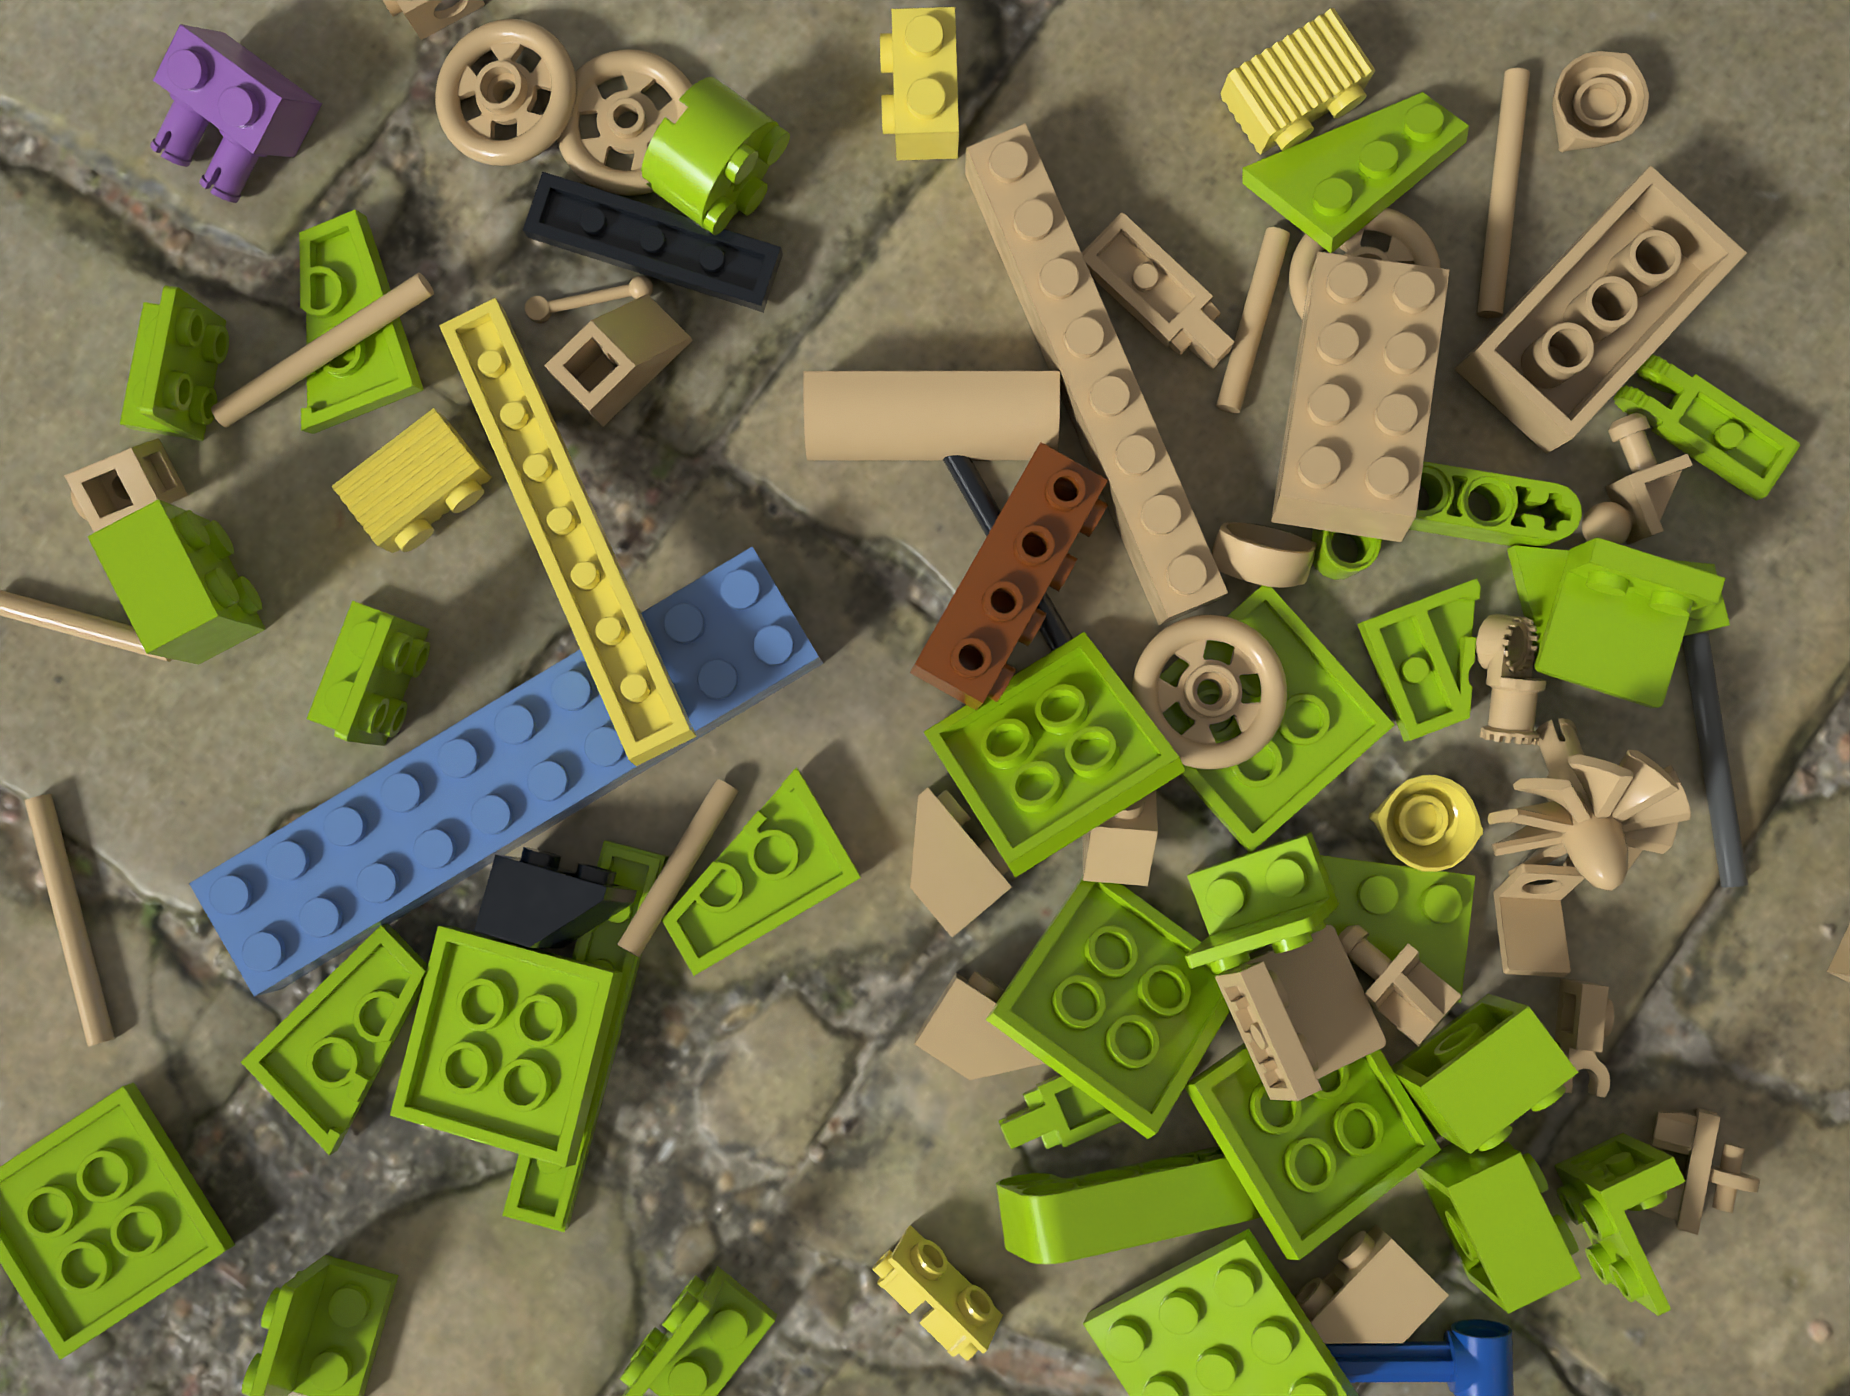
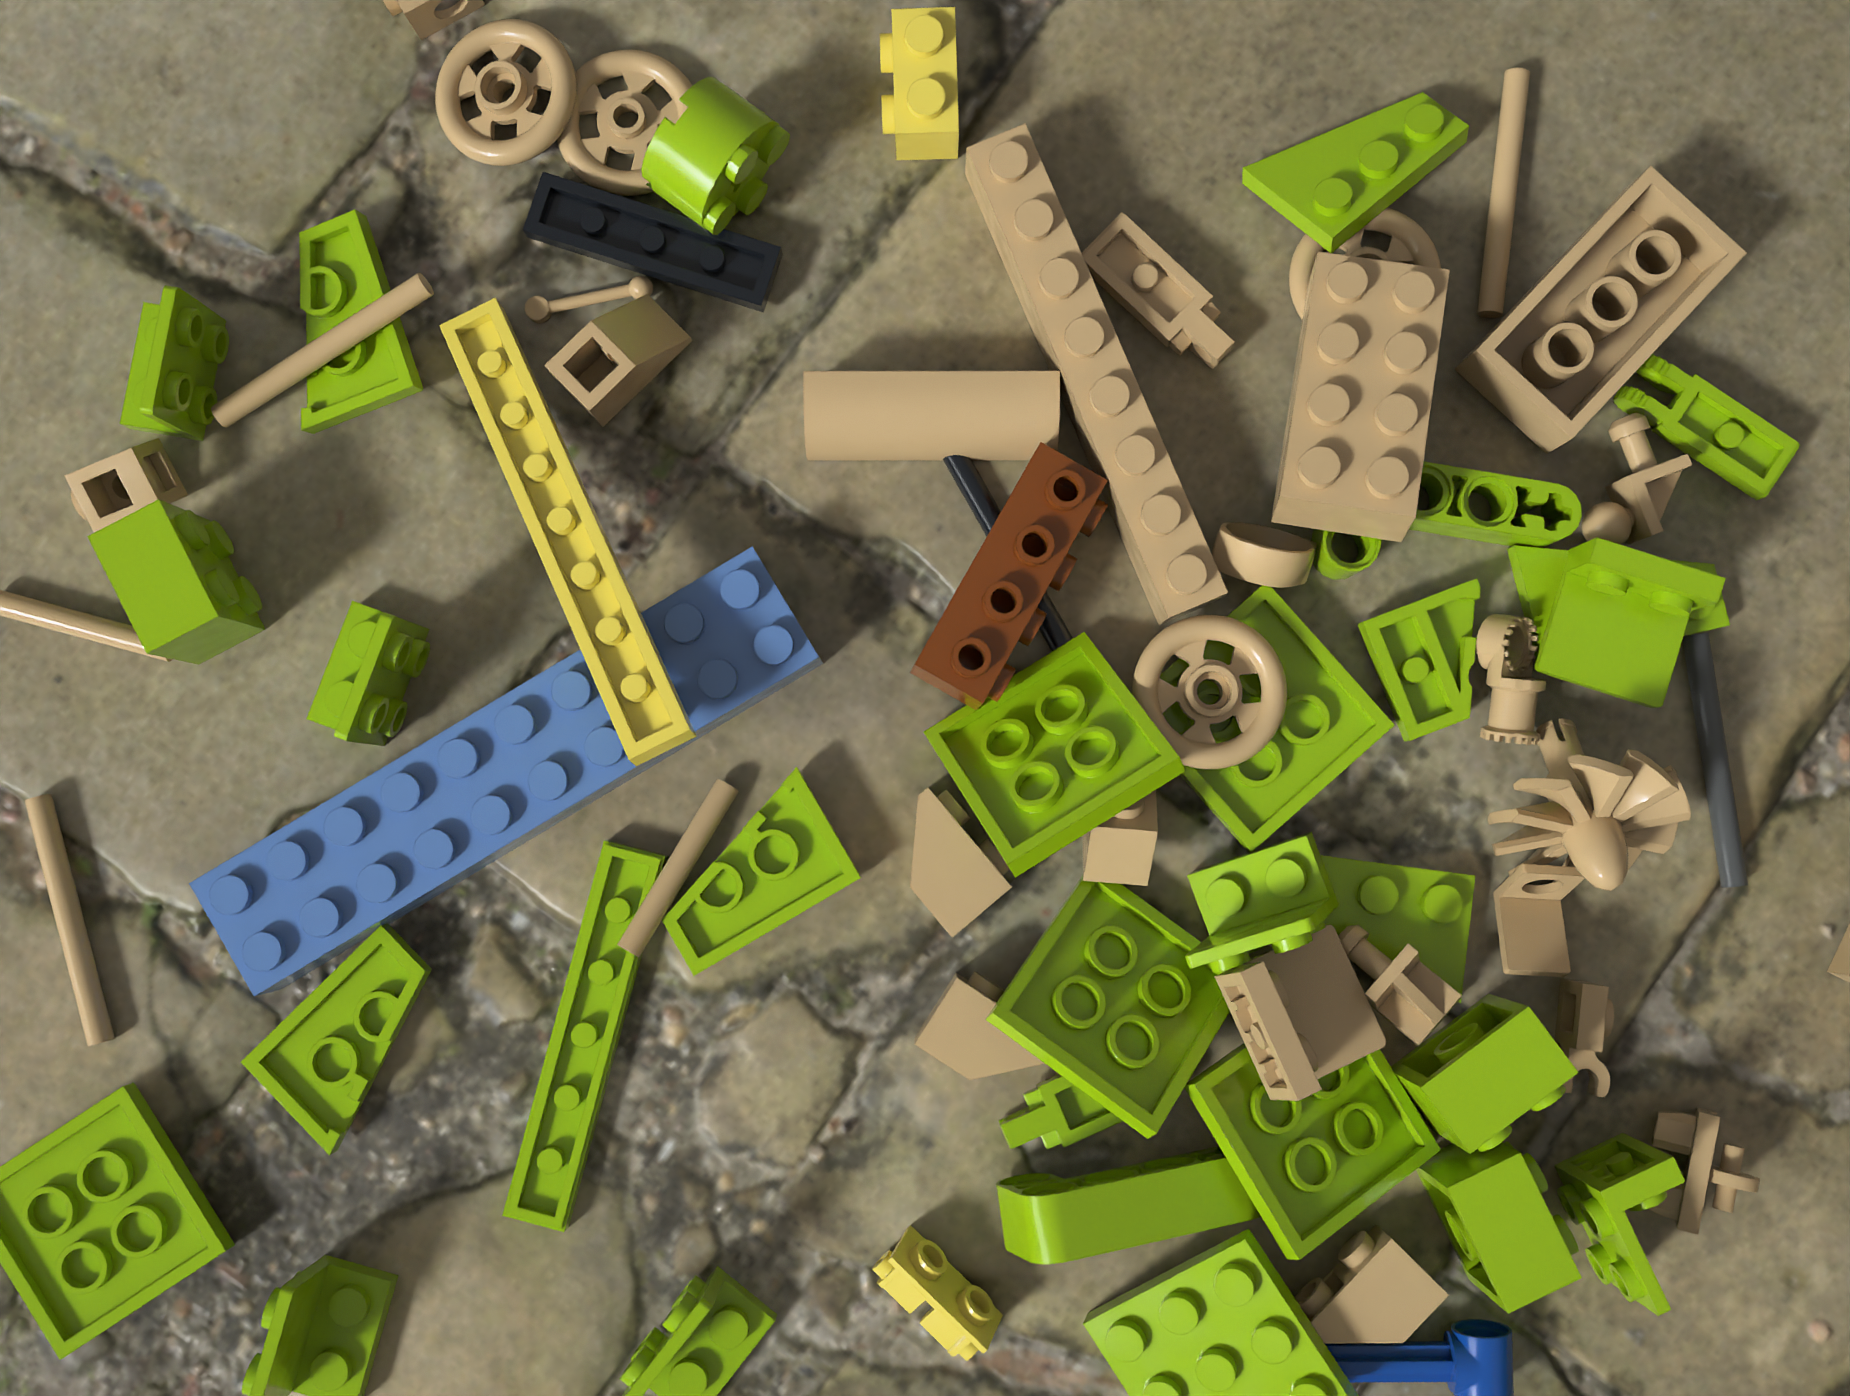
(239, 94): medium lavender brick -> none
(413, 483): light yellow brick -> none
(506, 1045): lime plate -> none
(545, 905): black slope -> none
(1253, 320): tan bar -> none
(1297, 83): light yellow brick -> none
(1428, 823): light yellow hat -> none
(1598, 100): tan hat -> none

